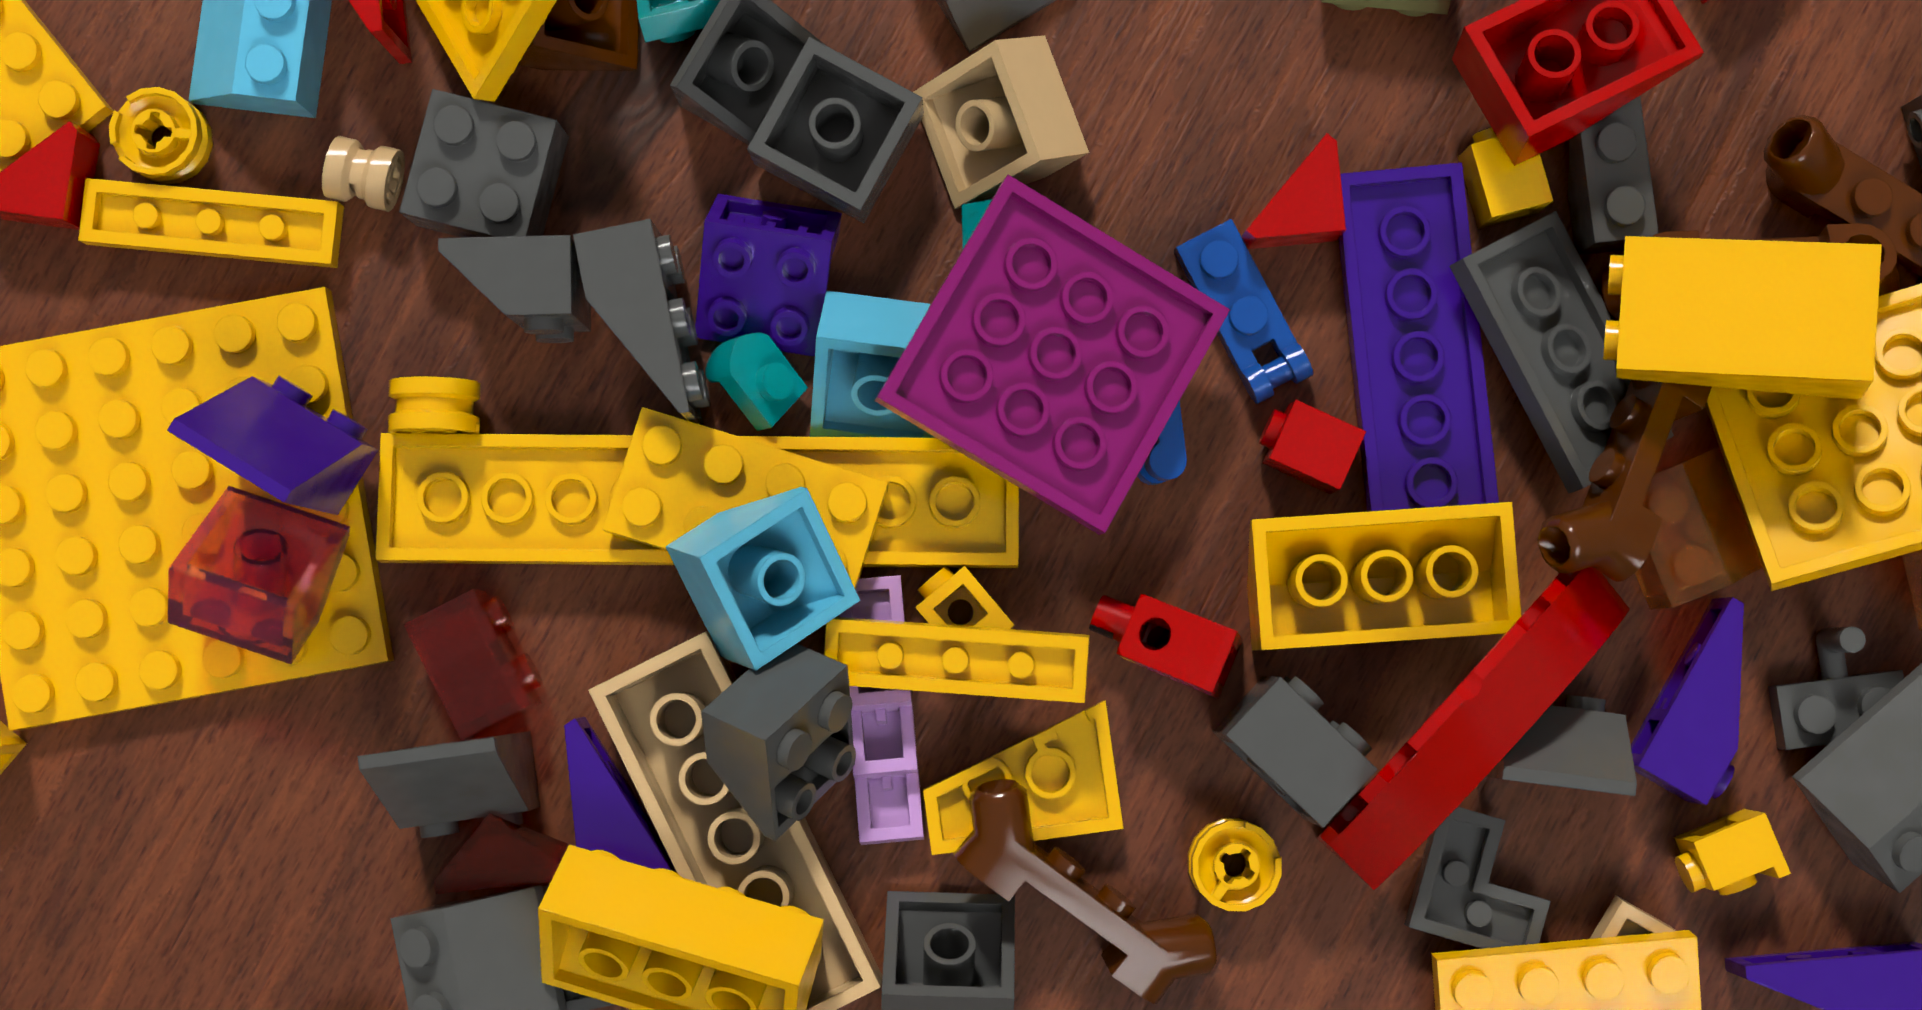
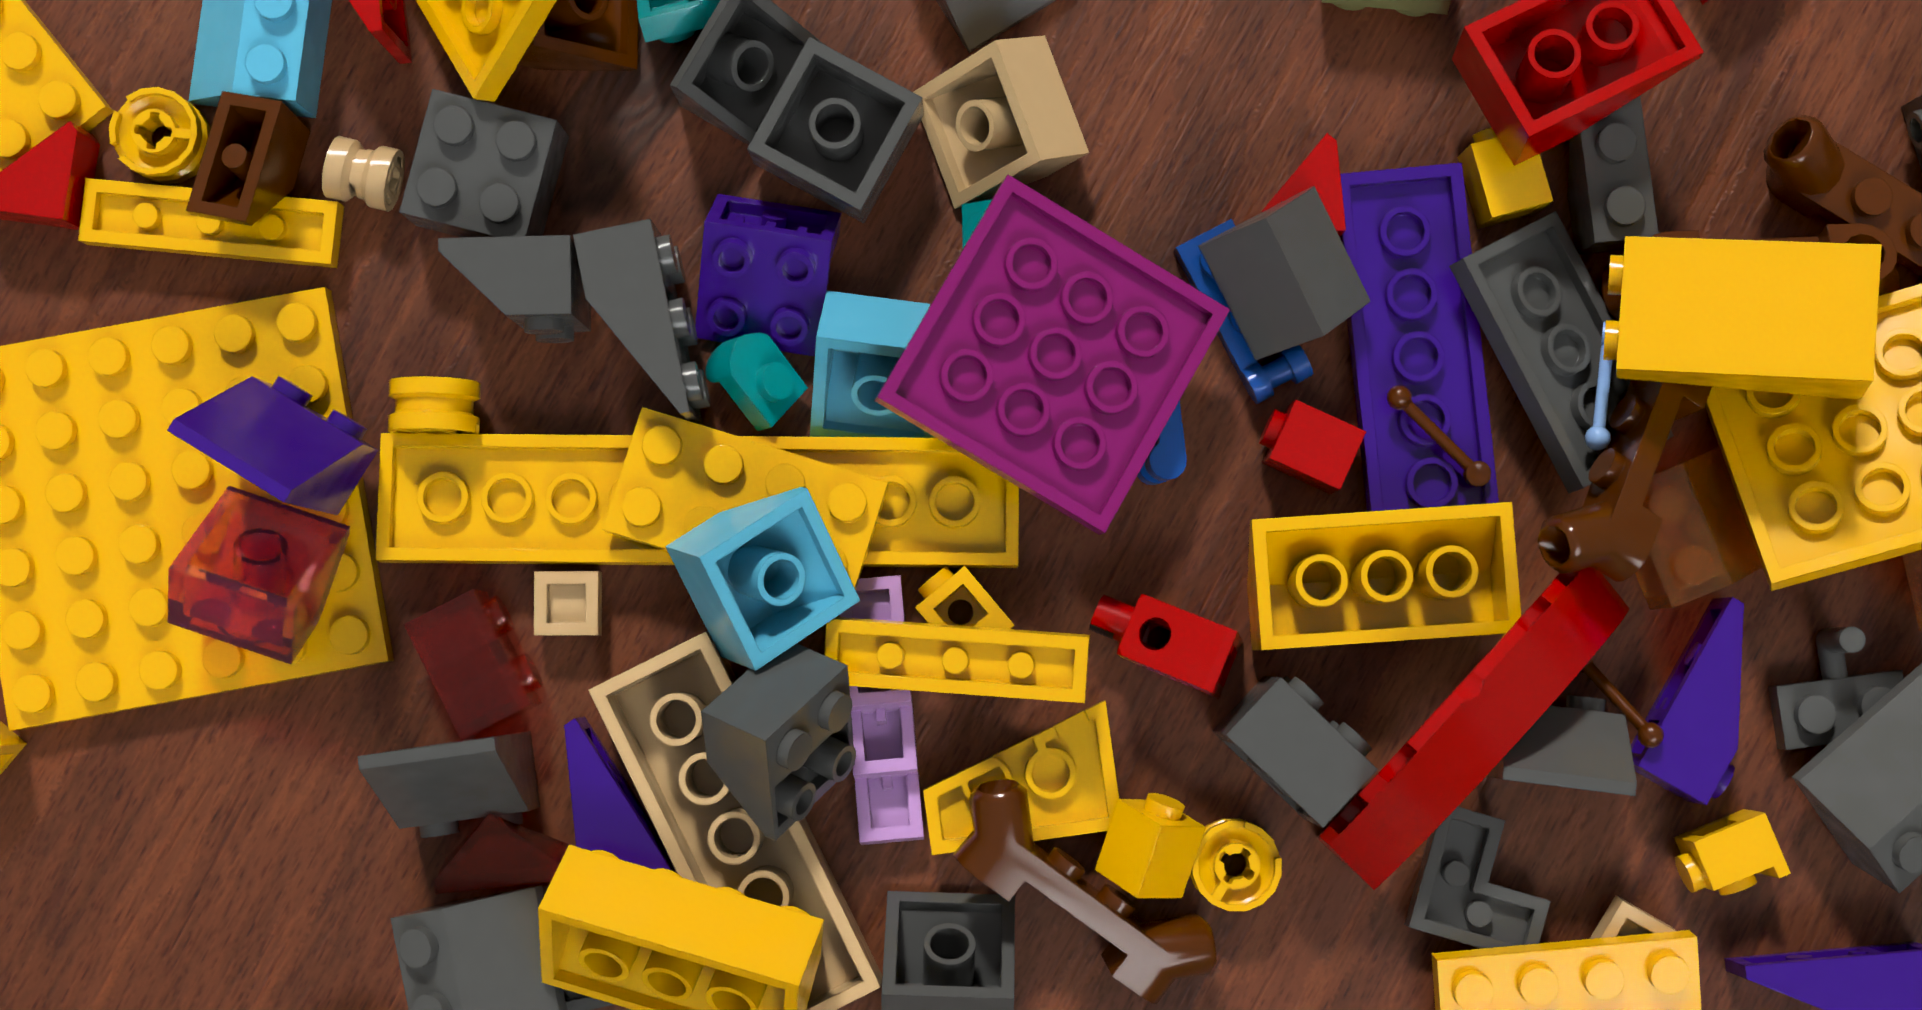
(248, 159): none -> reddish brown slope
(567, 603): none -> tan plate
(1150, 847): none -> yellow brick
(1285, 275): none -> dark grey slope
(1474, 473): none -> reddish brown hinge
(1598, 436): none -> light blue hinge
(1648, 733): none -> reddish brown hinge

